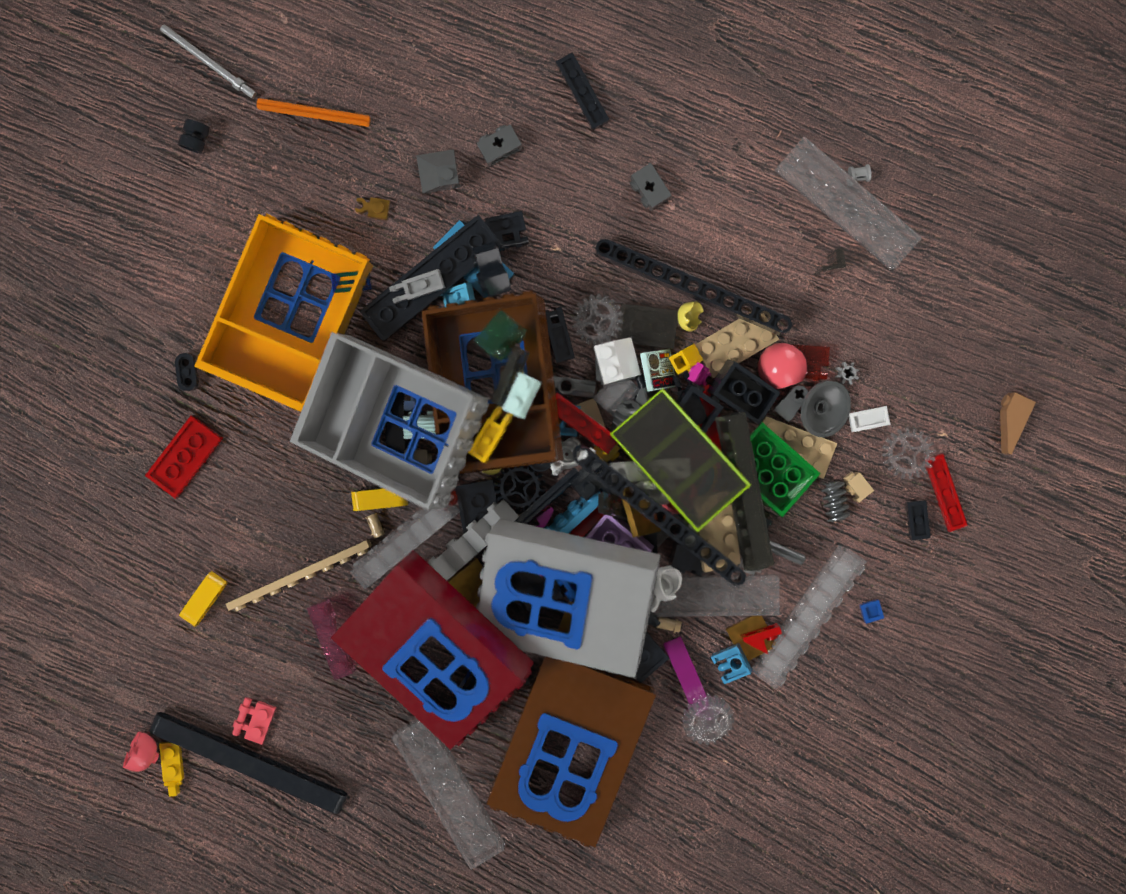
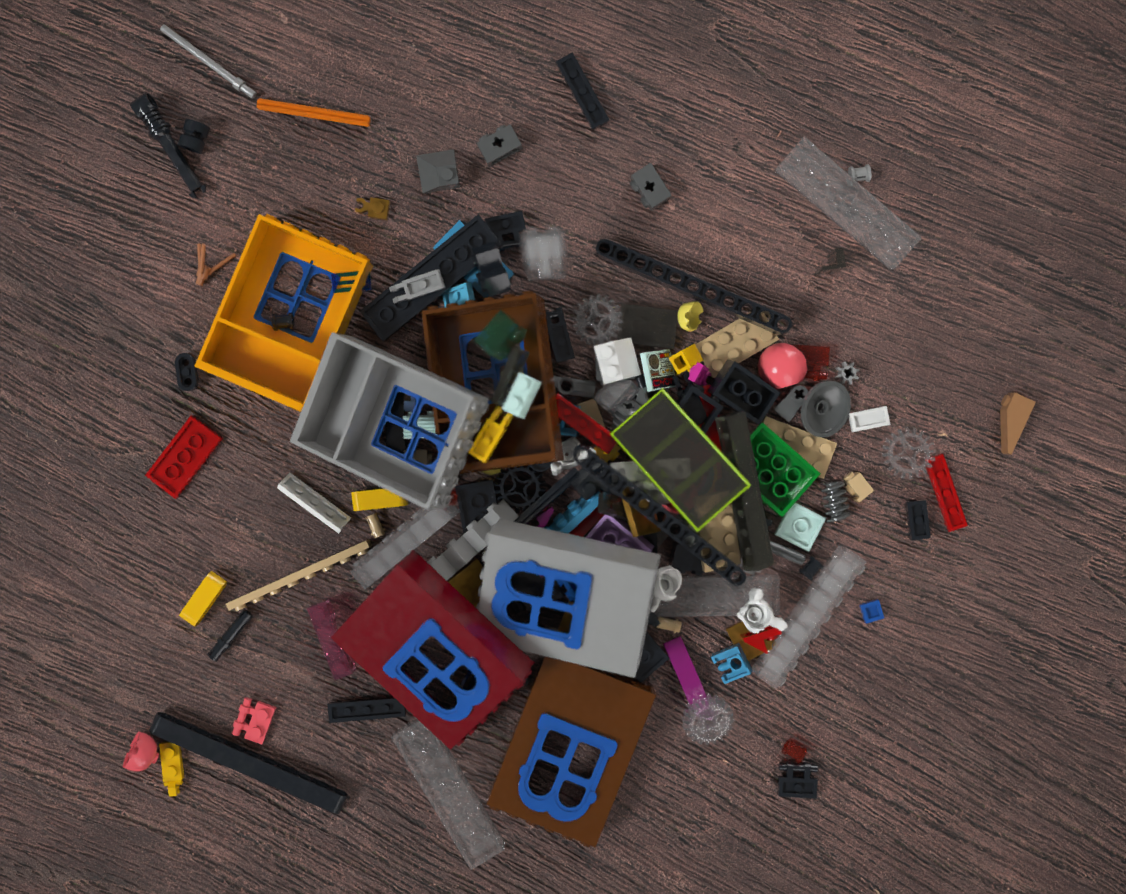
(147, 110): none -> black piece
(203, 270): none -> nougat plant
(232, 632): none -> black pin
(283, 321): none -> black bush
(314, 502): none -> white plate
(365, 709): none -> black plate
(544, 254): none -> clear brick
(762, 612): none -> white hair
(794, 750): none -> clear red bush
(797, 786): none -> black plate
(800, 526): none -> light aqua tile
(811, 568): none -> black bush

